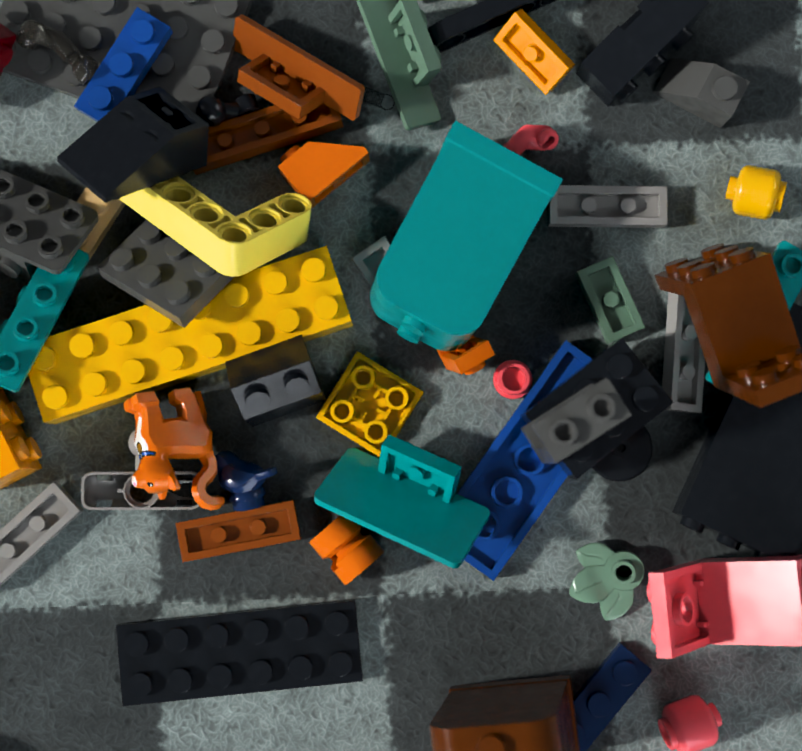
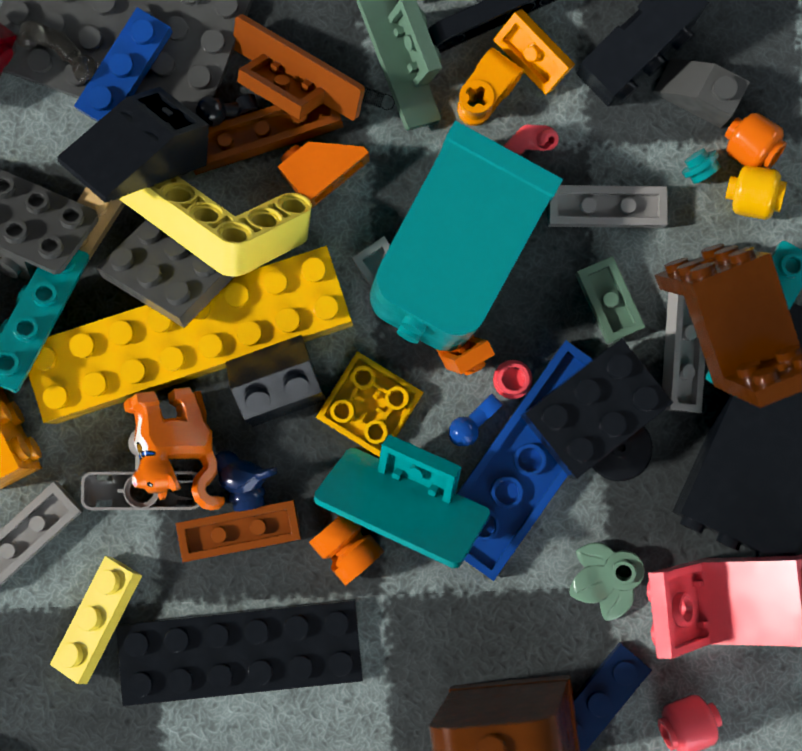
(95, 620): none -> light yellow plate
(465, 430): none -> blue arm
(491, 83): none -> light orange piece
(575, 422): dark grey panel -> none
(701, 165): none -> teal plate
(755, 141): none -> orange head

